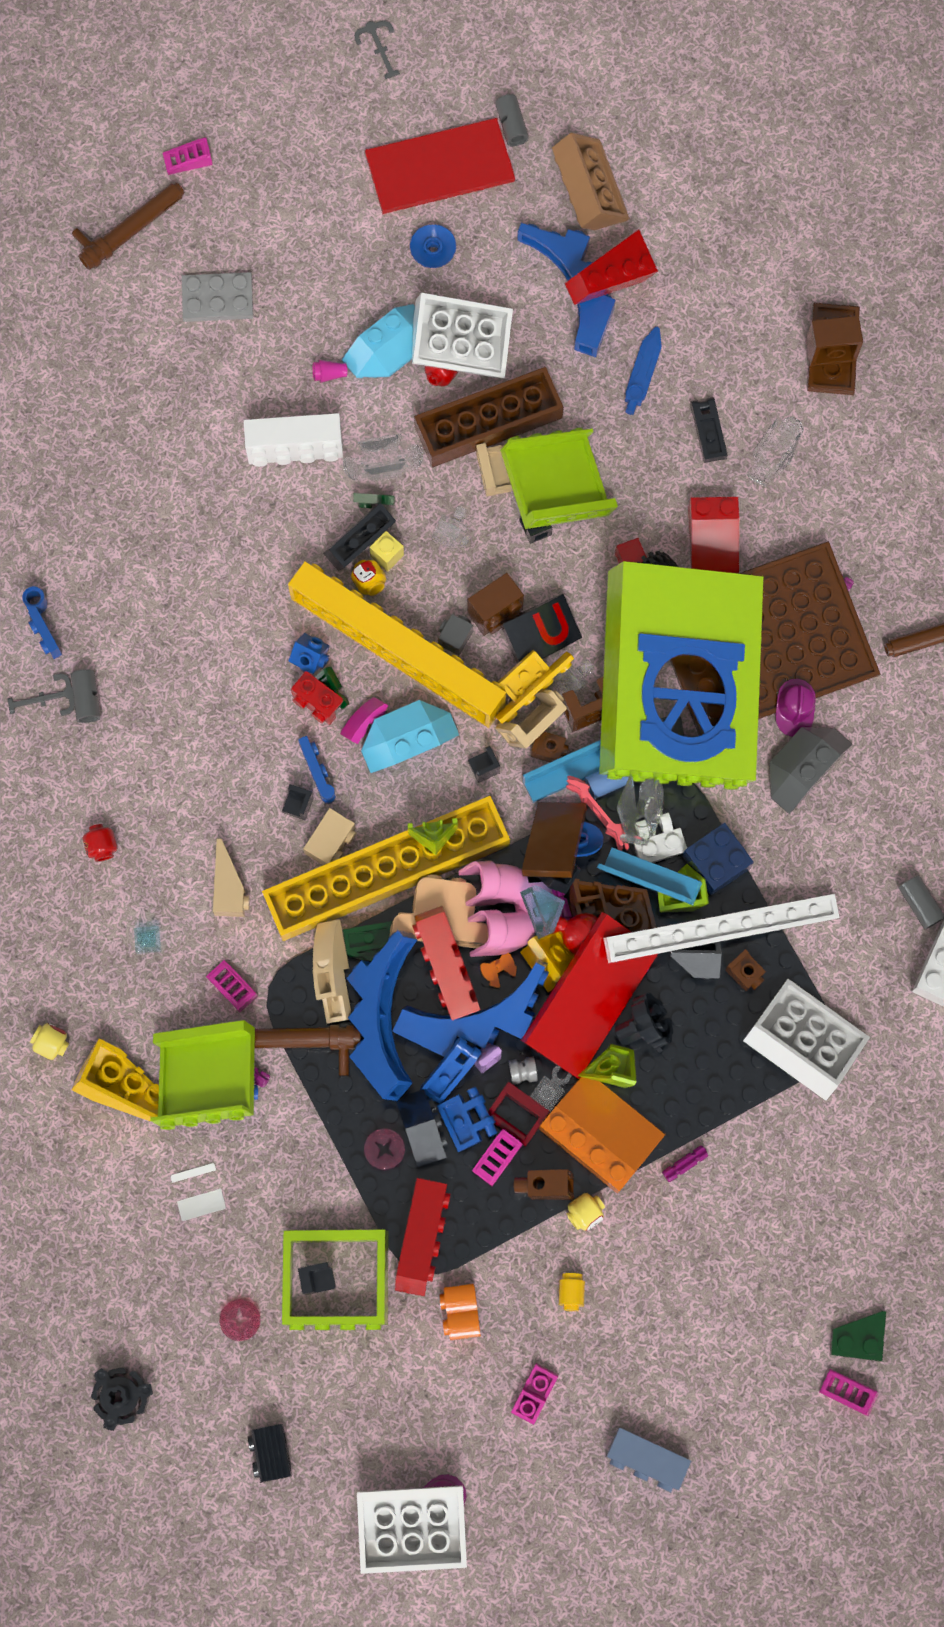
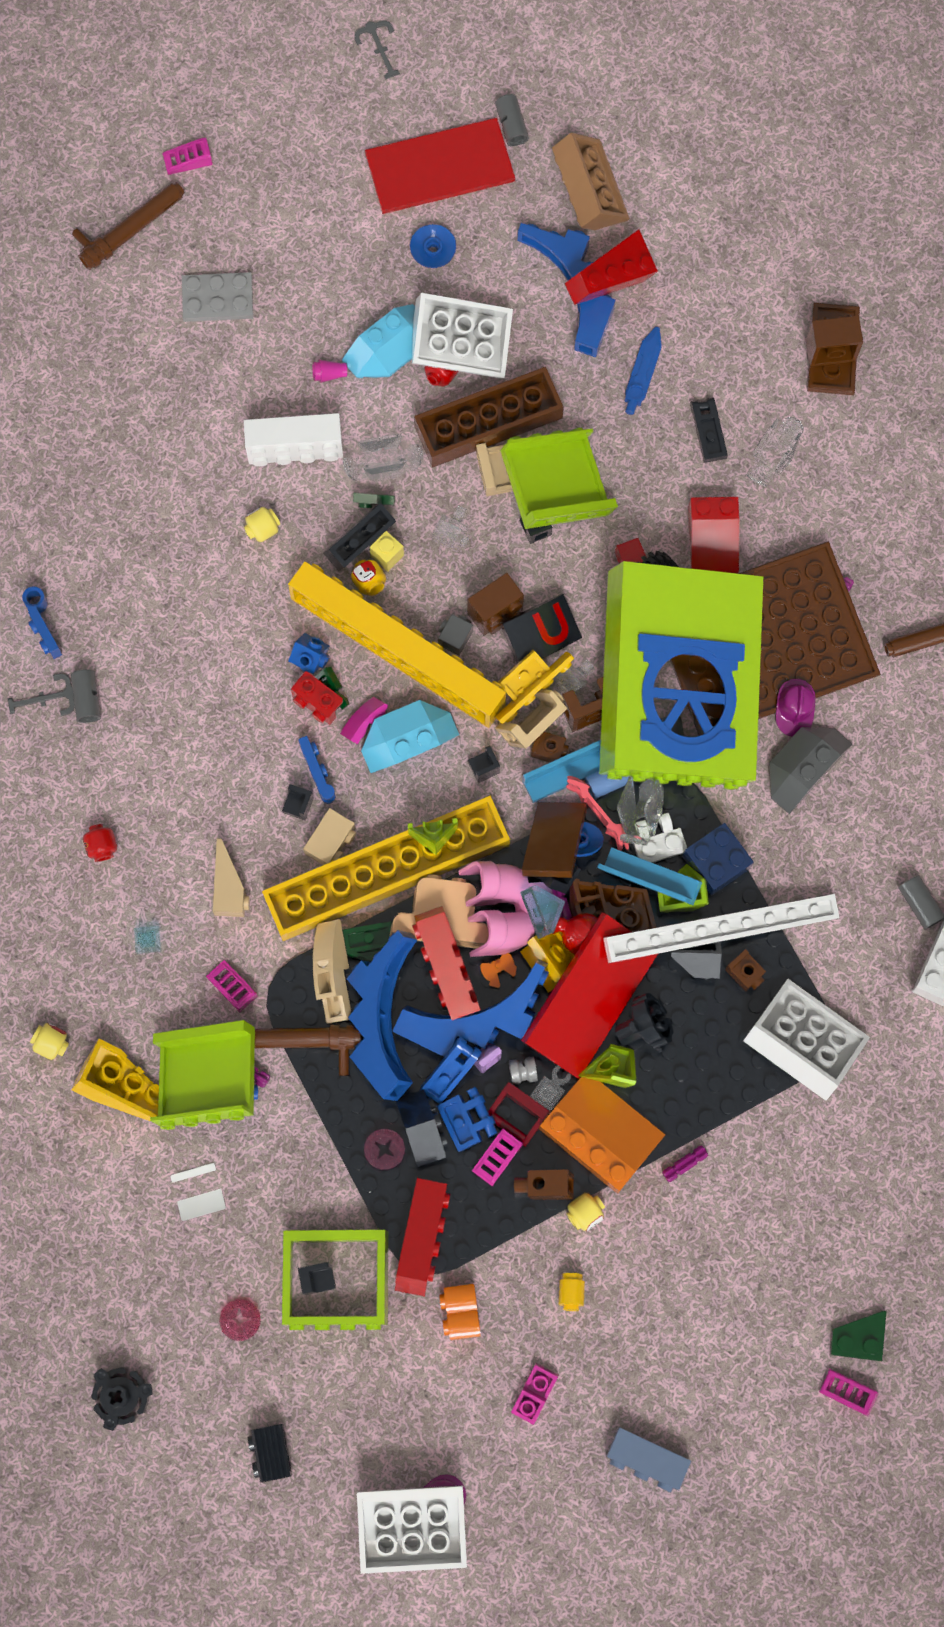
(261, 524): none -> light yellow head

